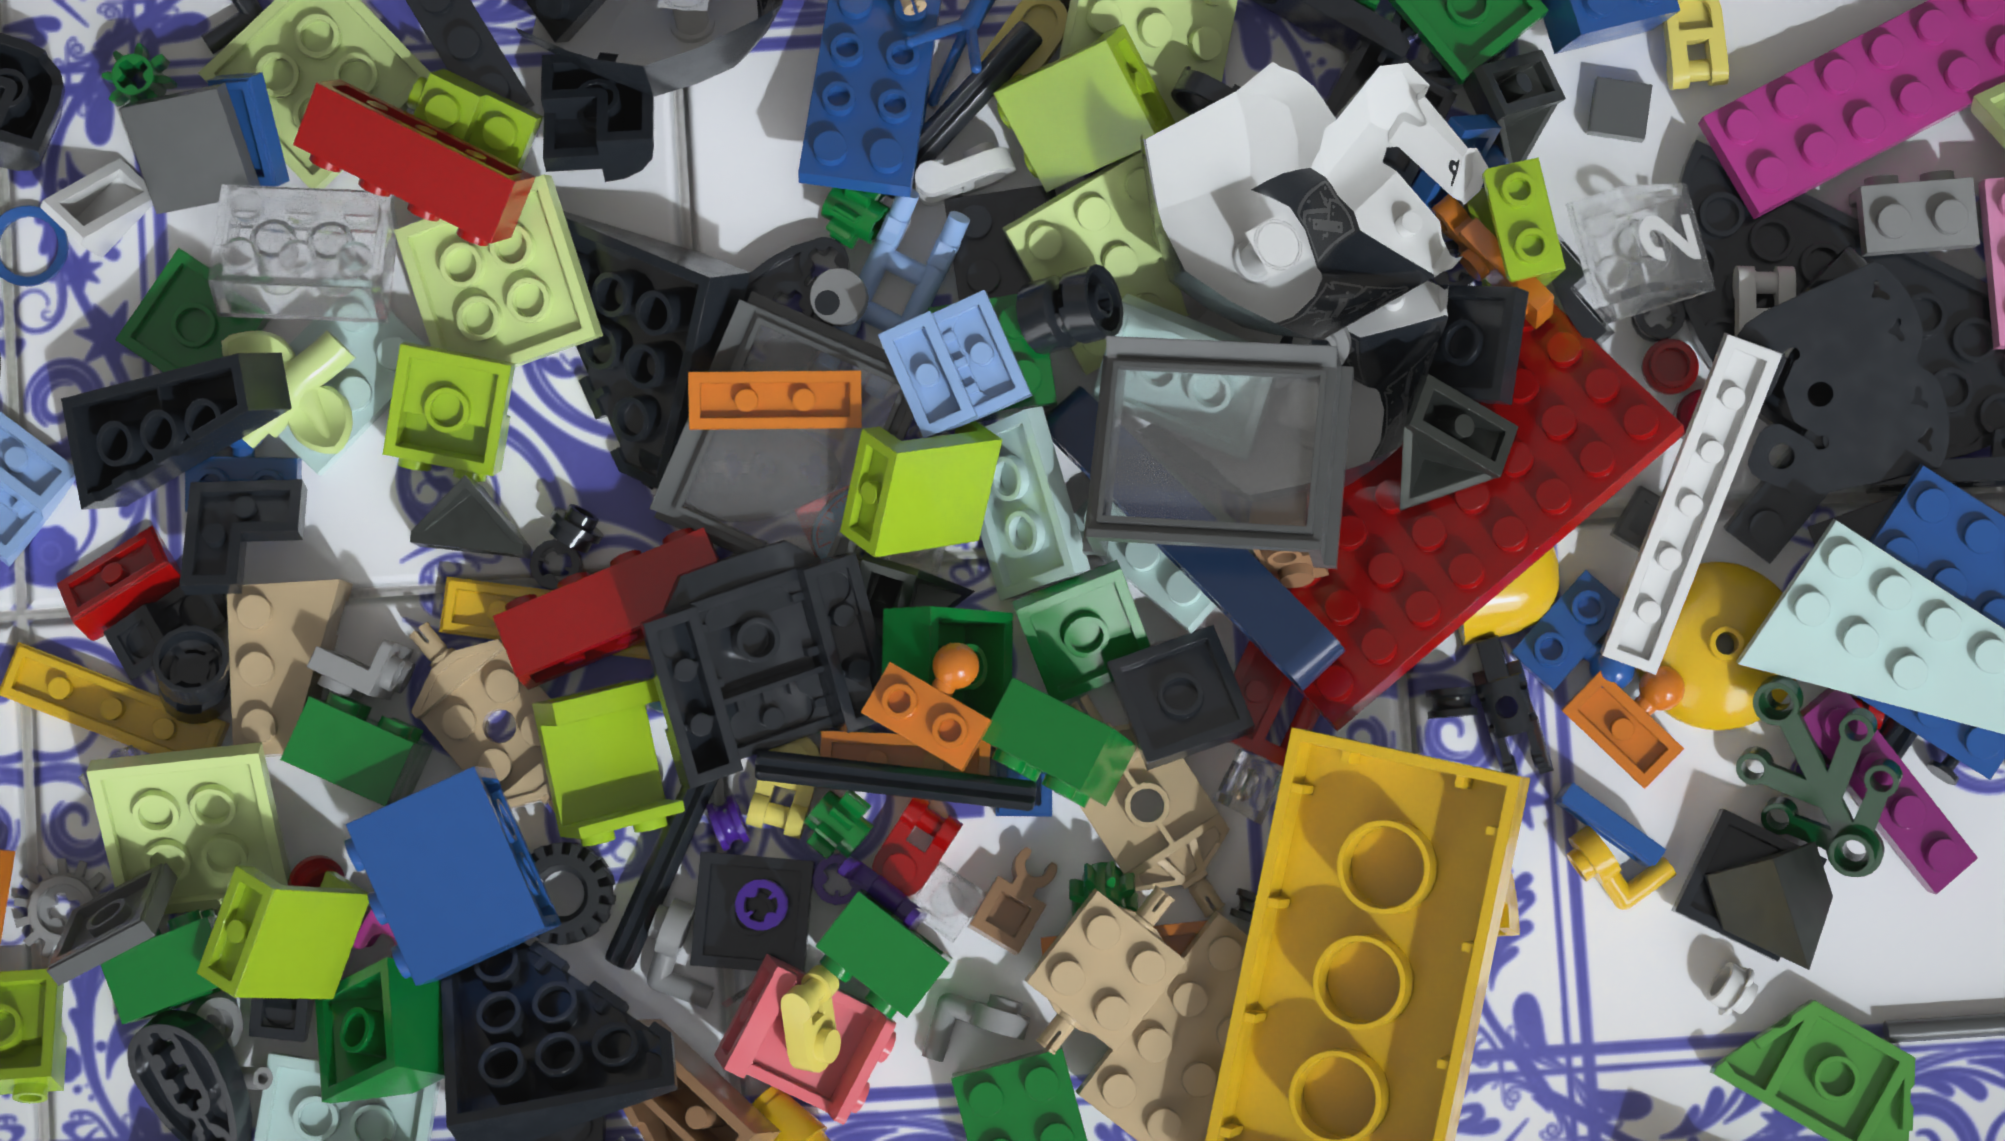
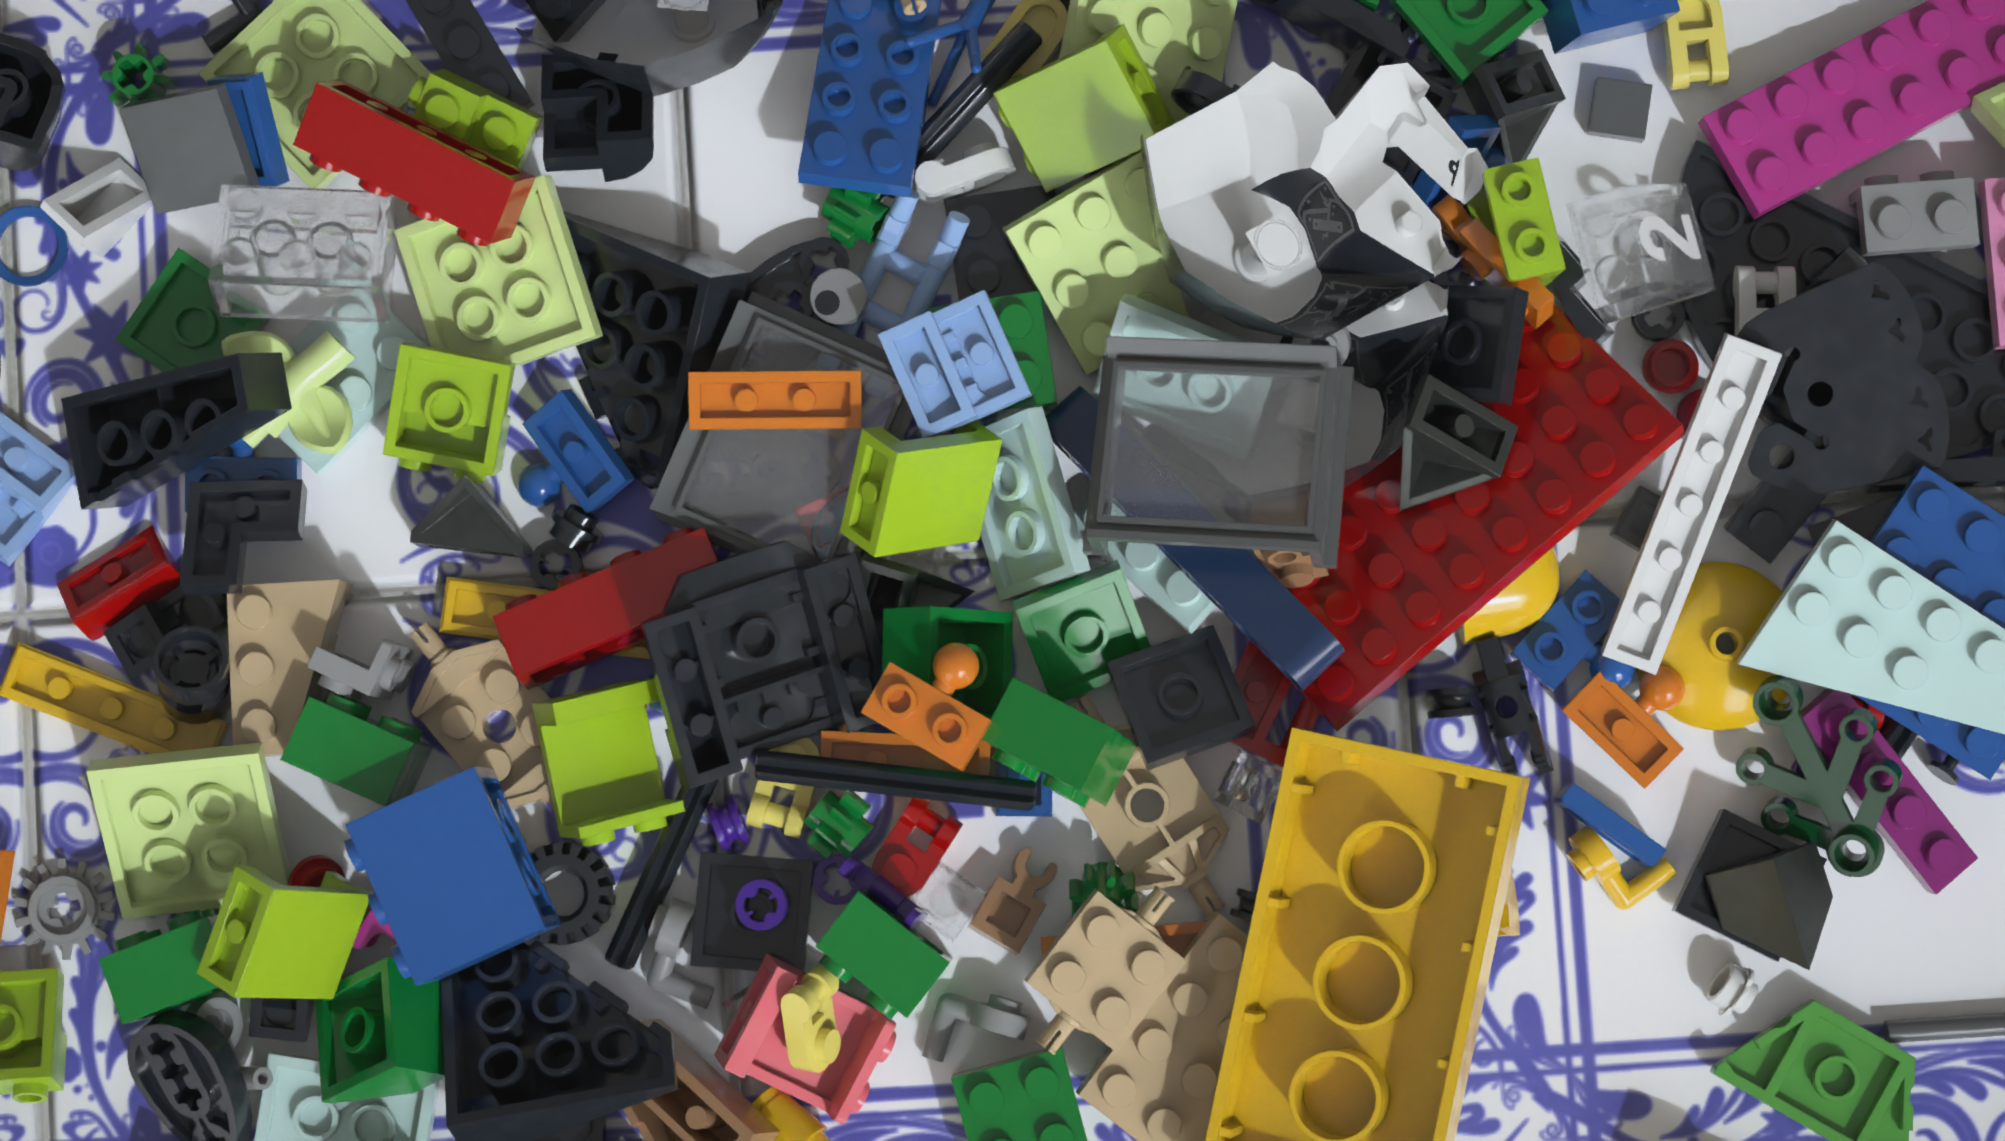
(112, 923): dark grey tile -> none
(576, 455): none -> blue plate
(1069, 309): black wheel -> none

